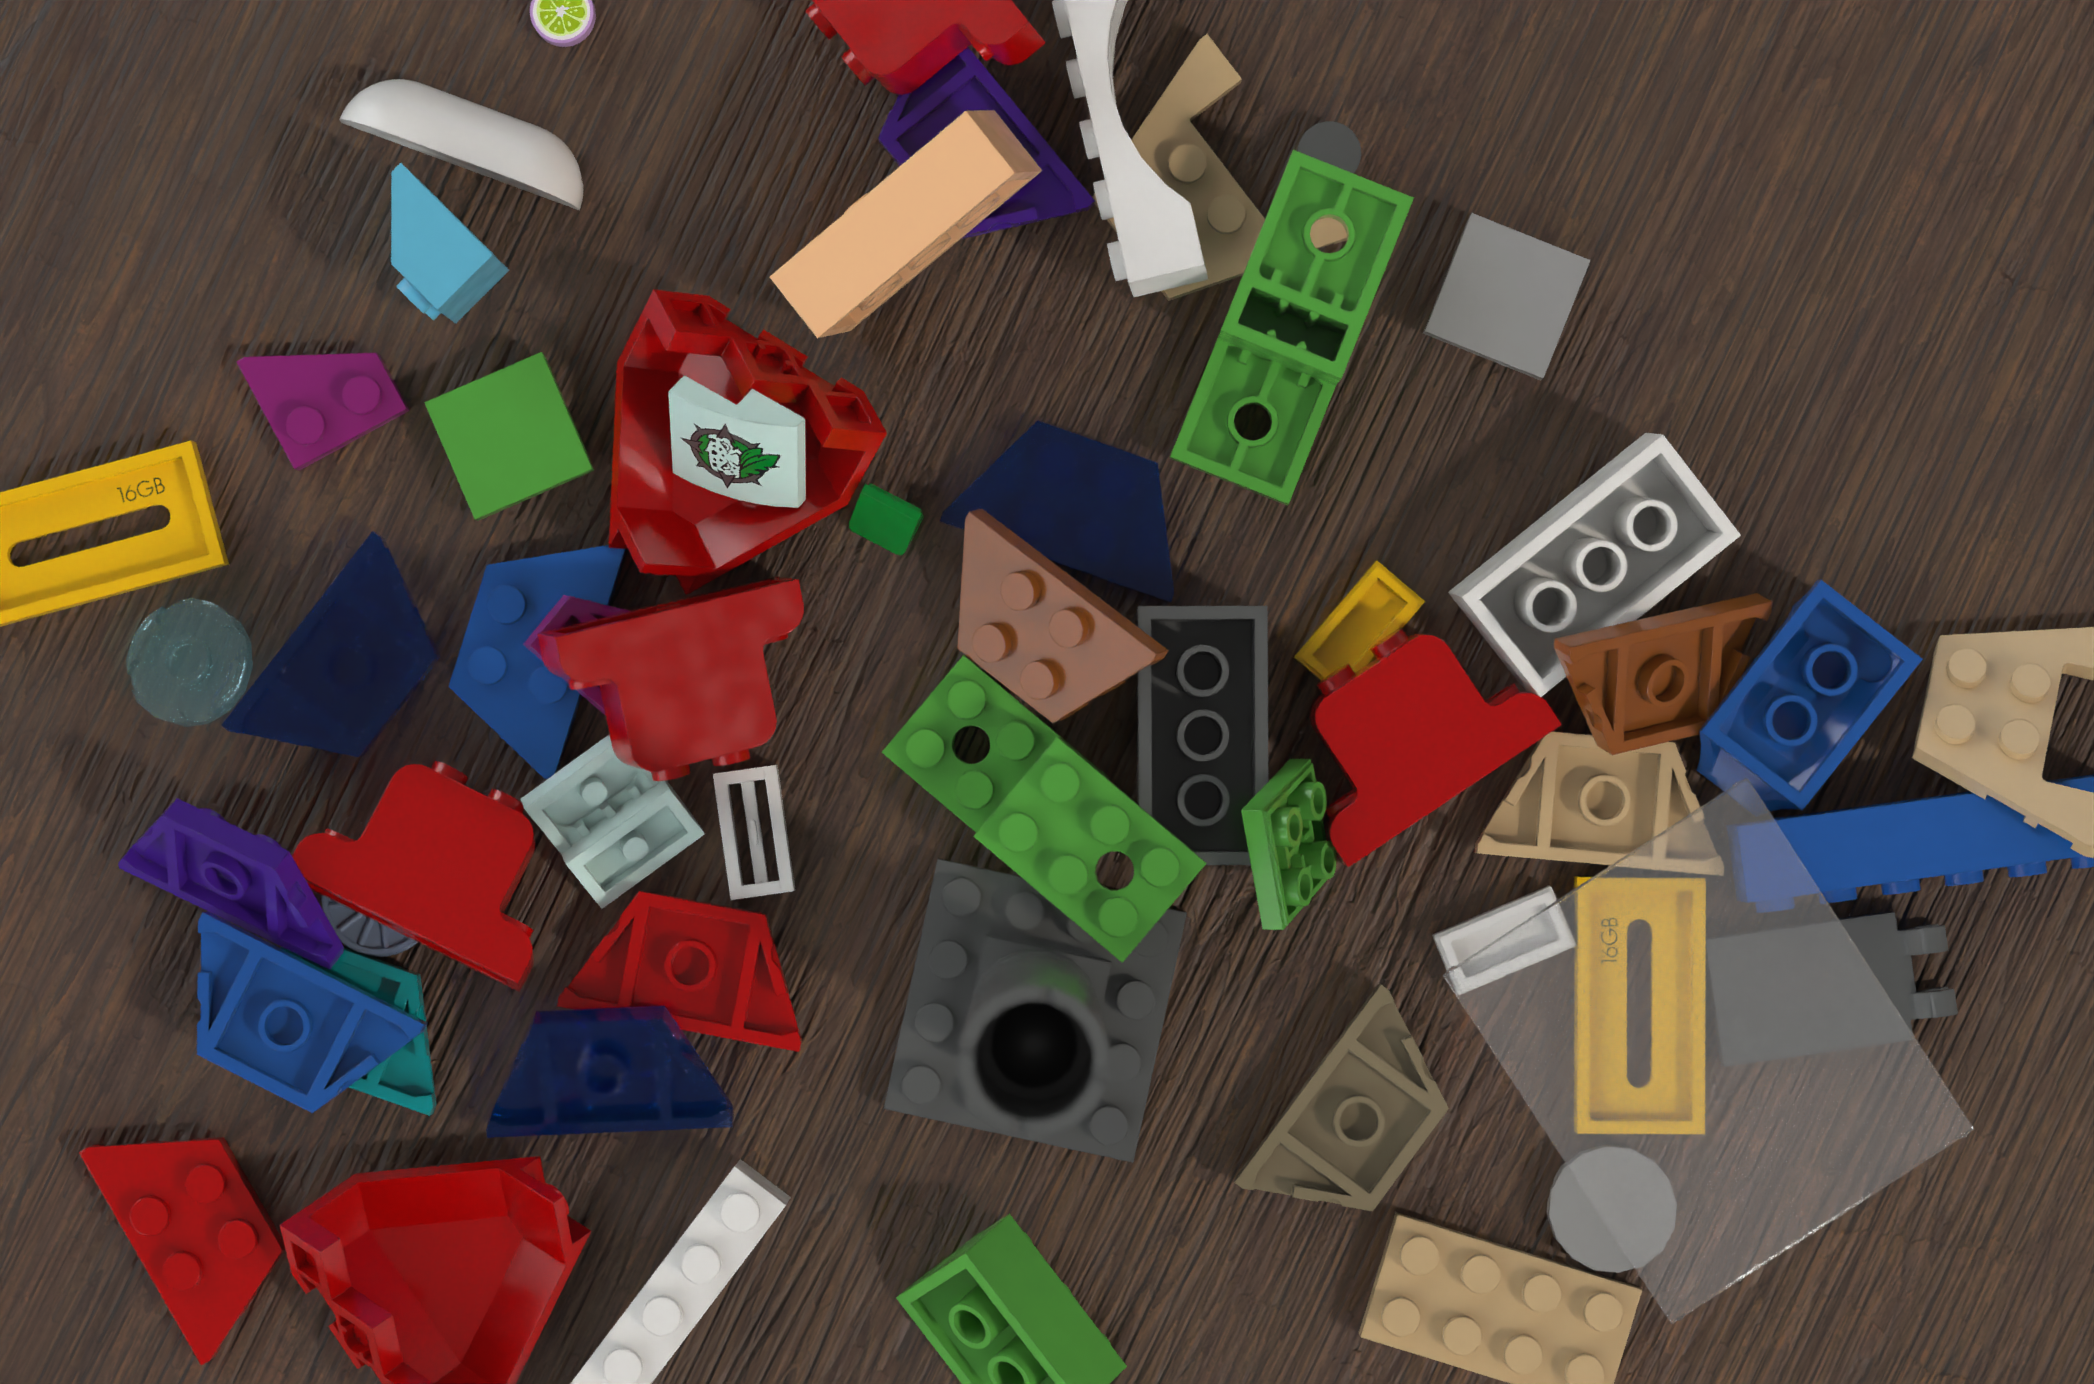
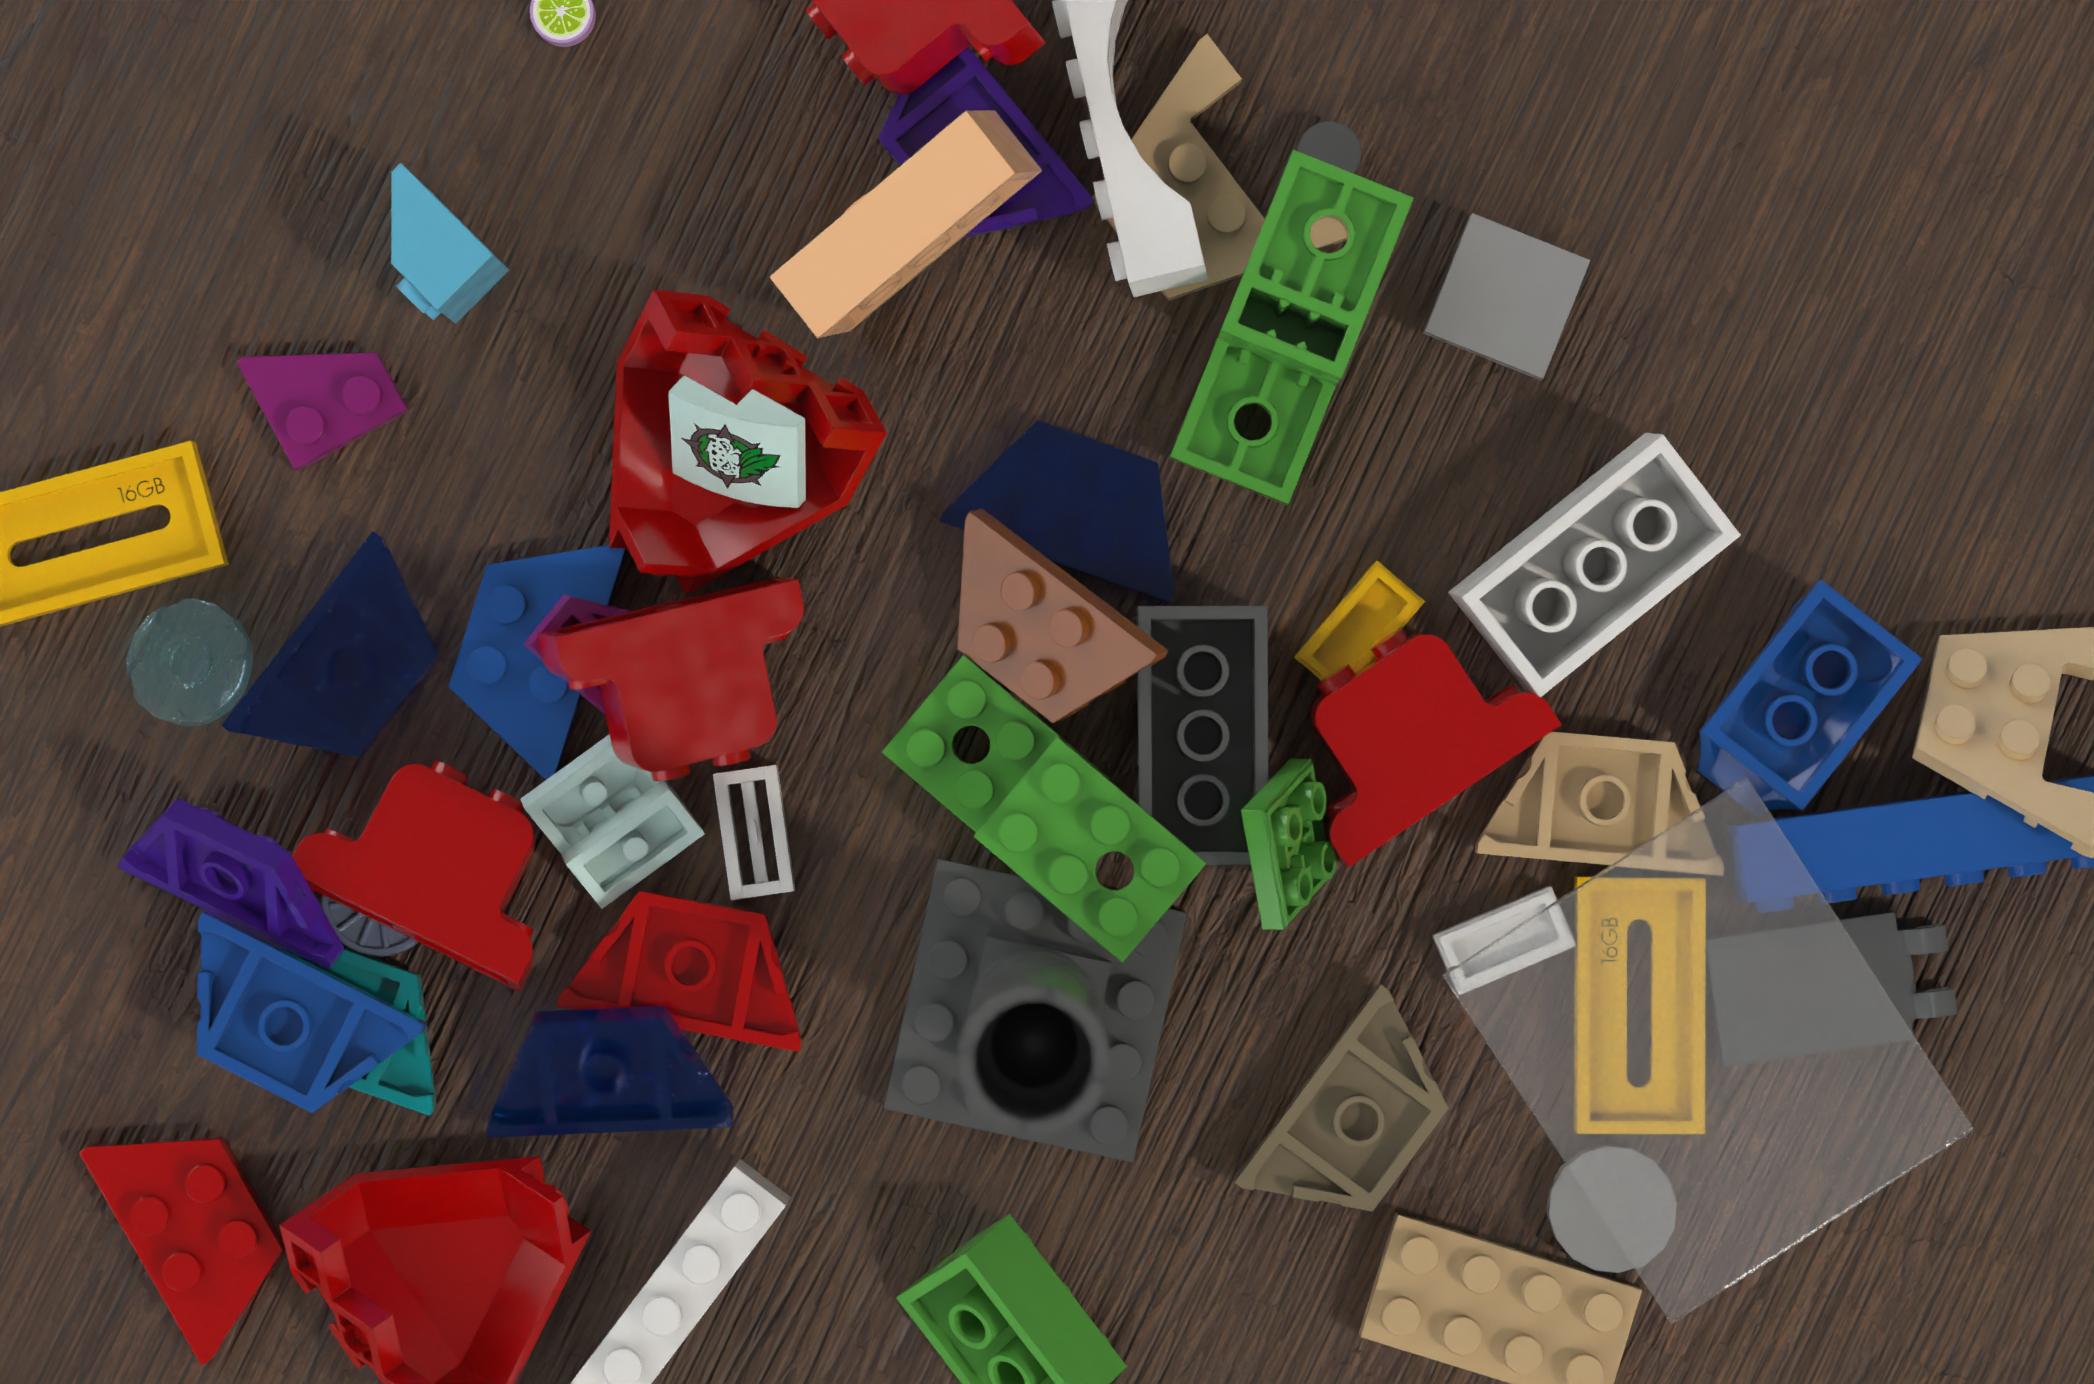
(468, 137): white brick -> none
(509, 436): bright green tile -> none
(885, 519): green slope -> none
(1659, 673): dark orange wing -> none

